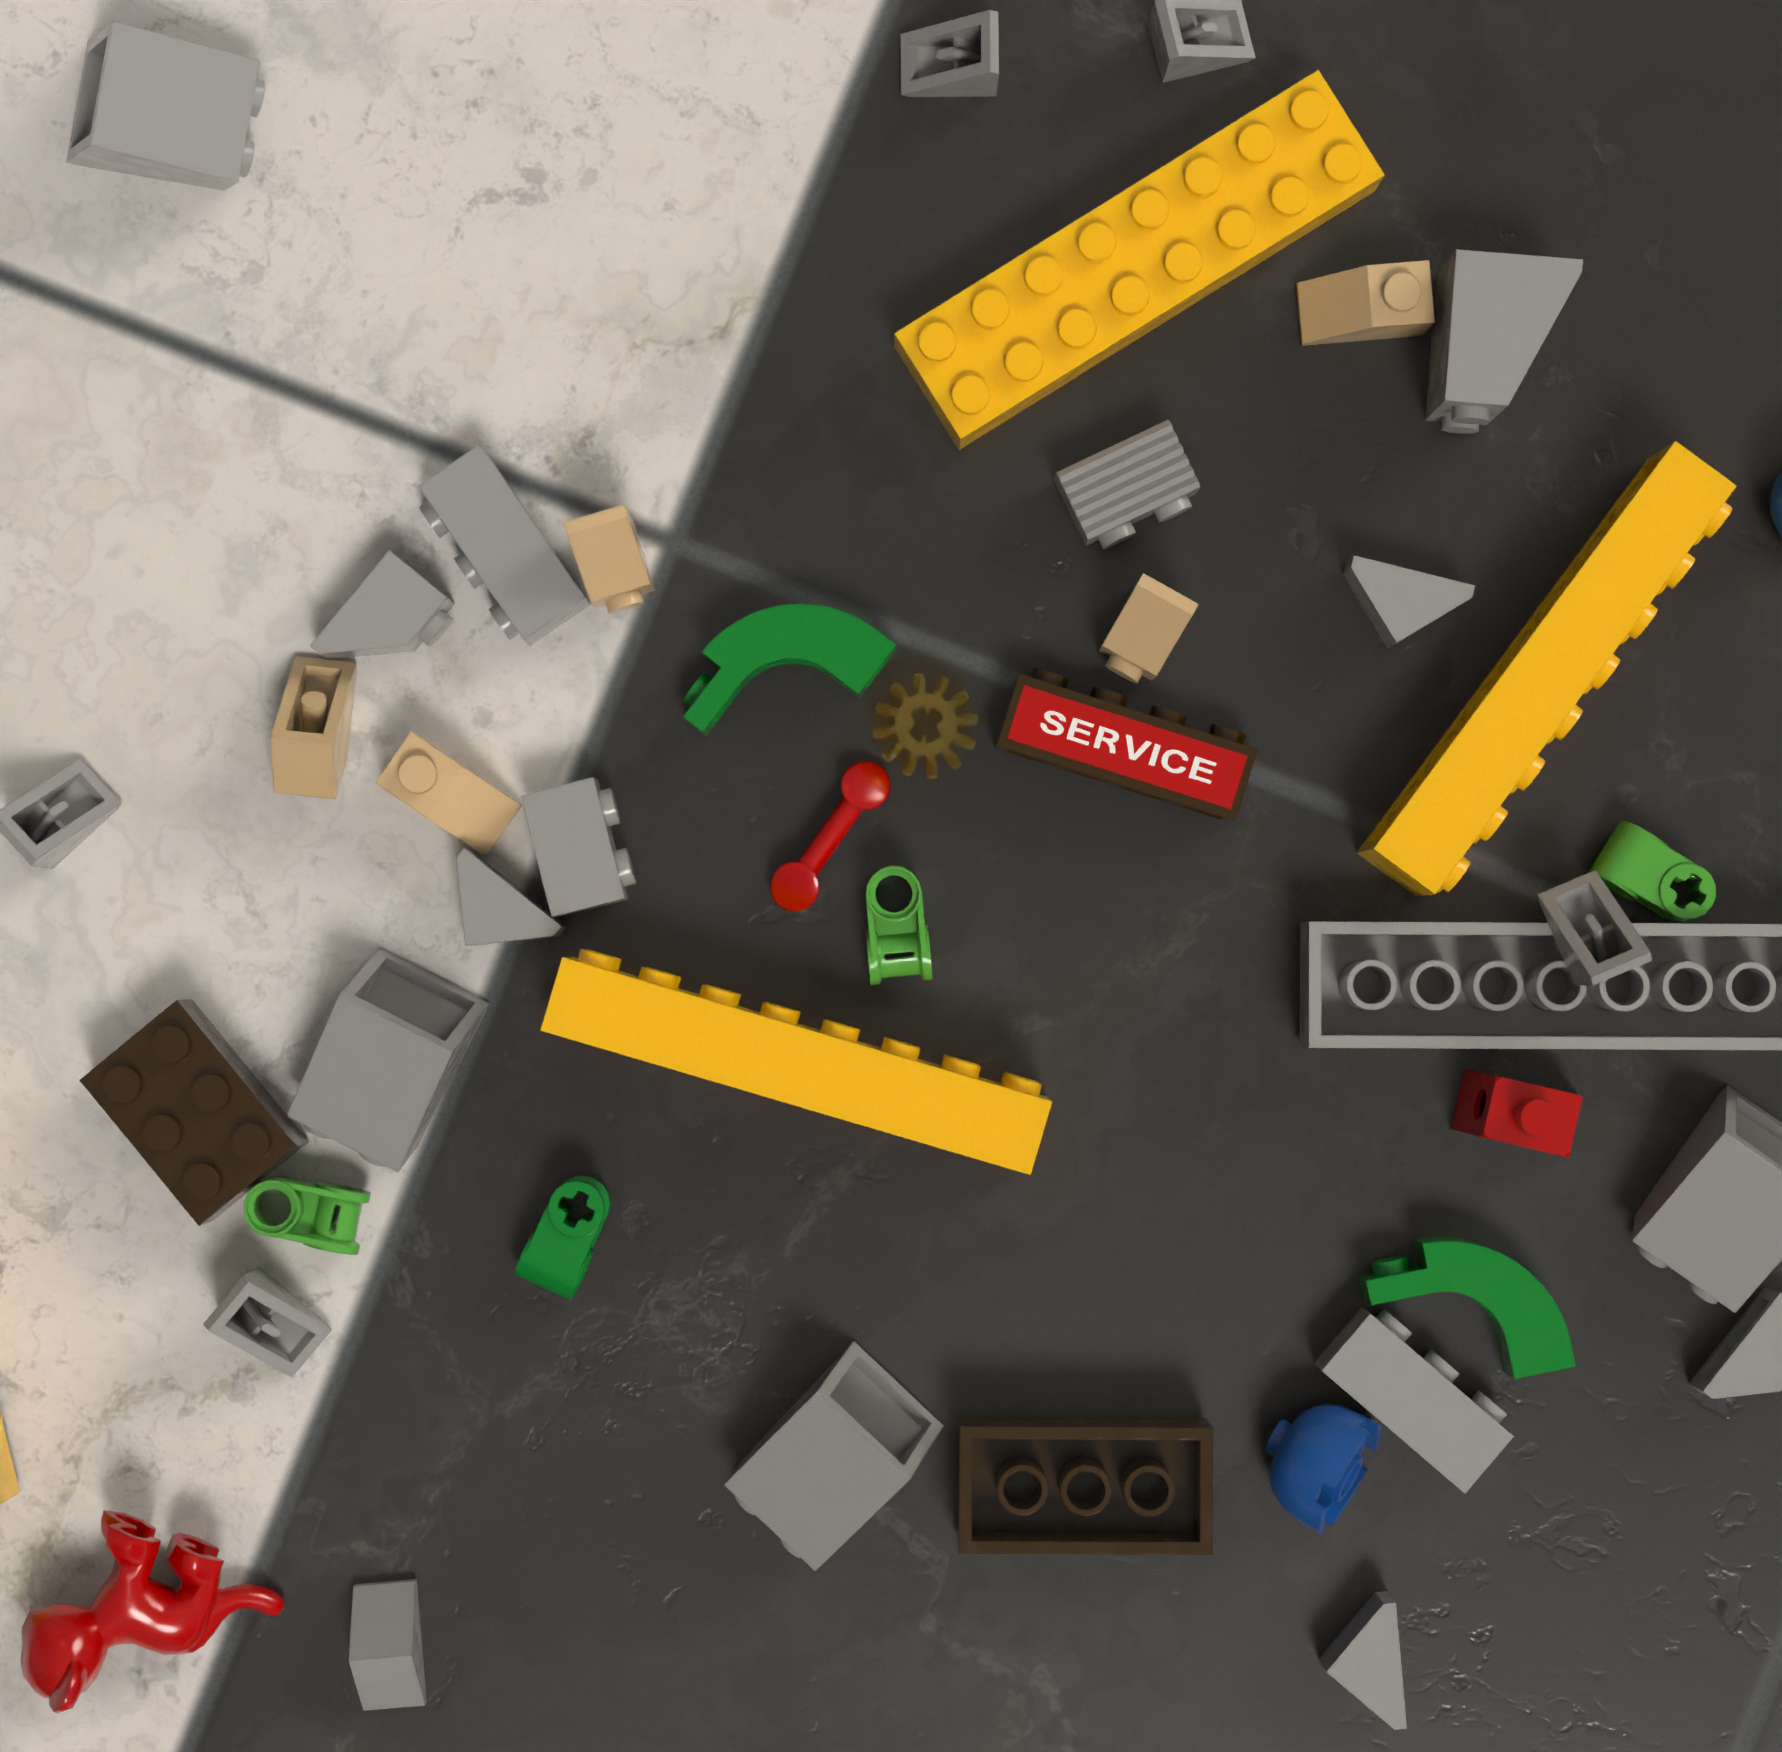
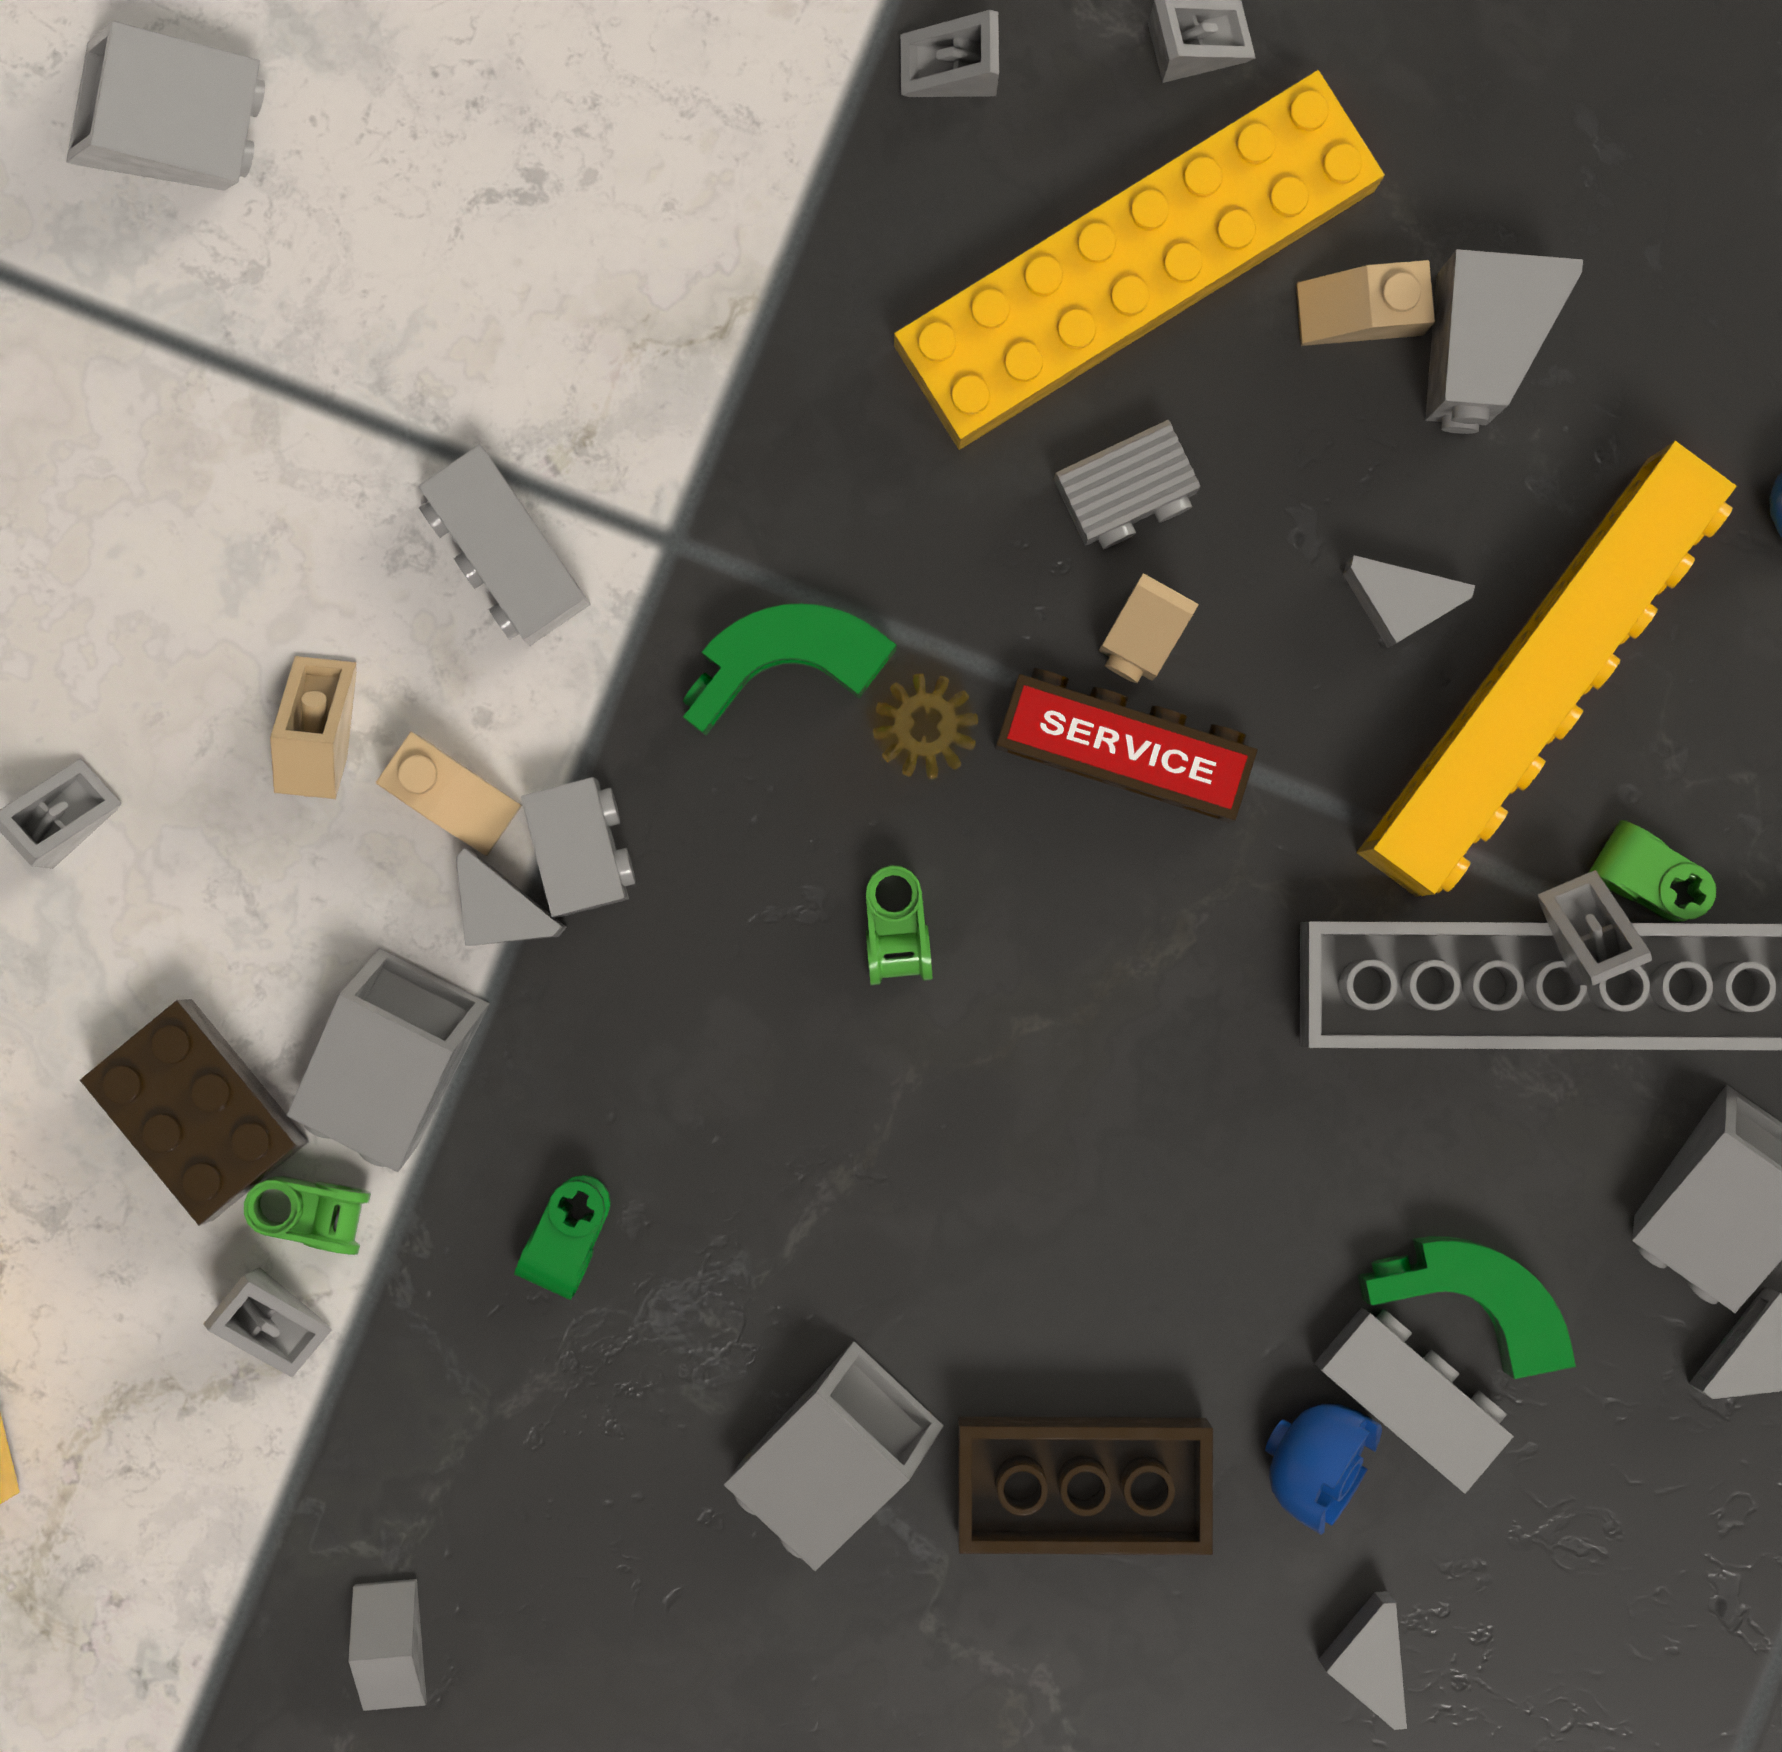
(70, 1642): red animal -> none
(386, 614): light grey slope -> none
(610, 559): tan slope -> none
(797, 1063): yellow brick -> none
(863, 788): red bar -> none
(1517, 1113): red torso -> none

